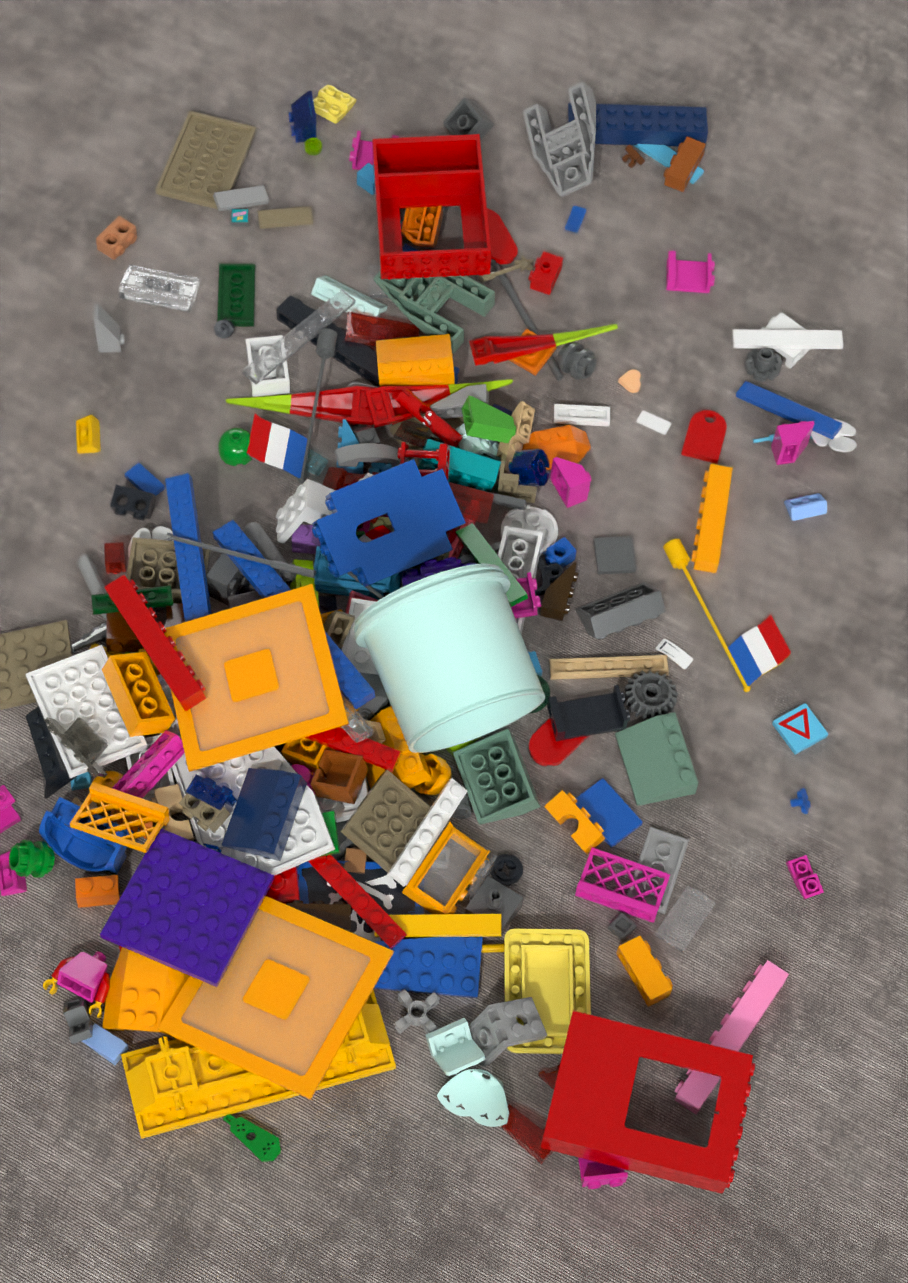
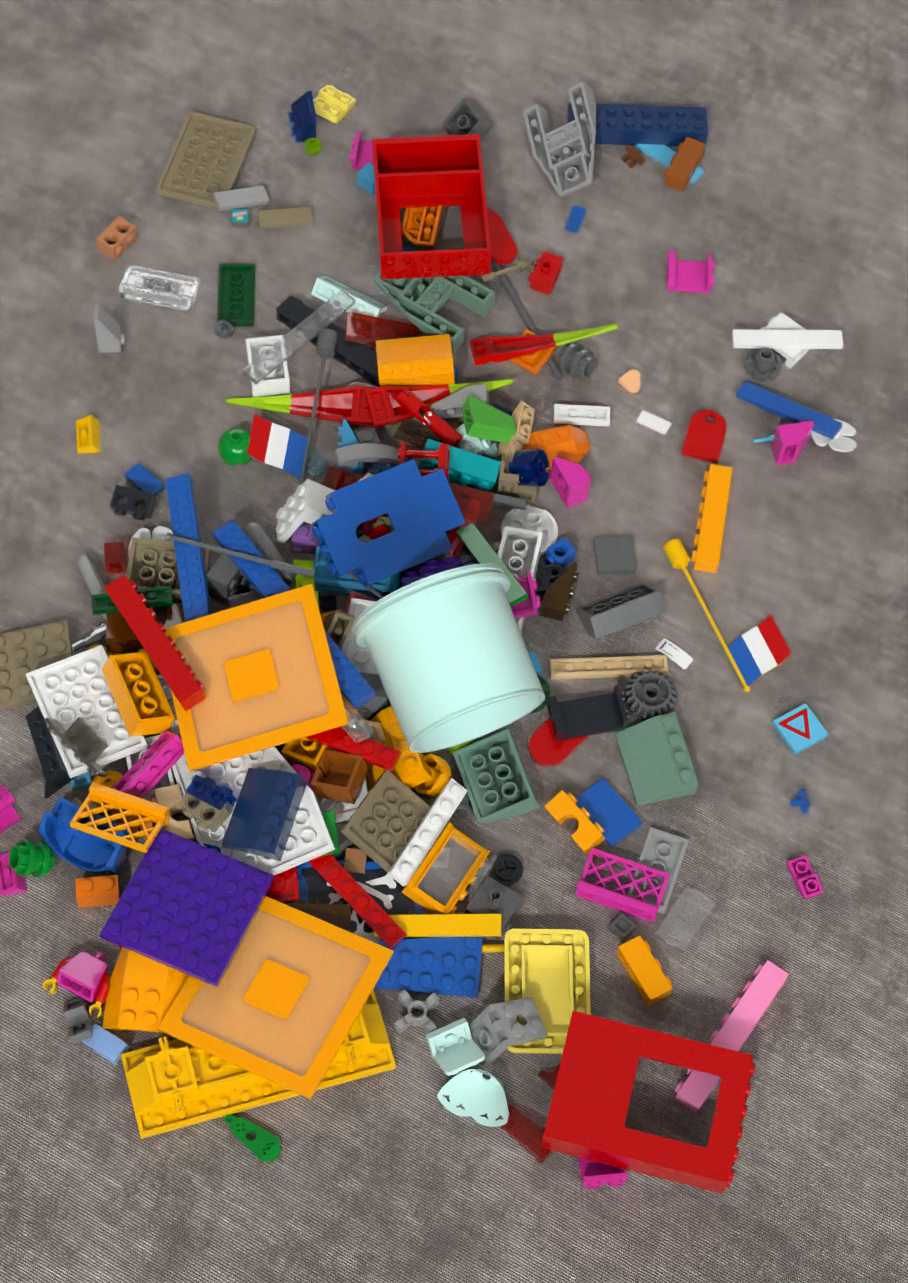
(806, 506): light blue slope -> none

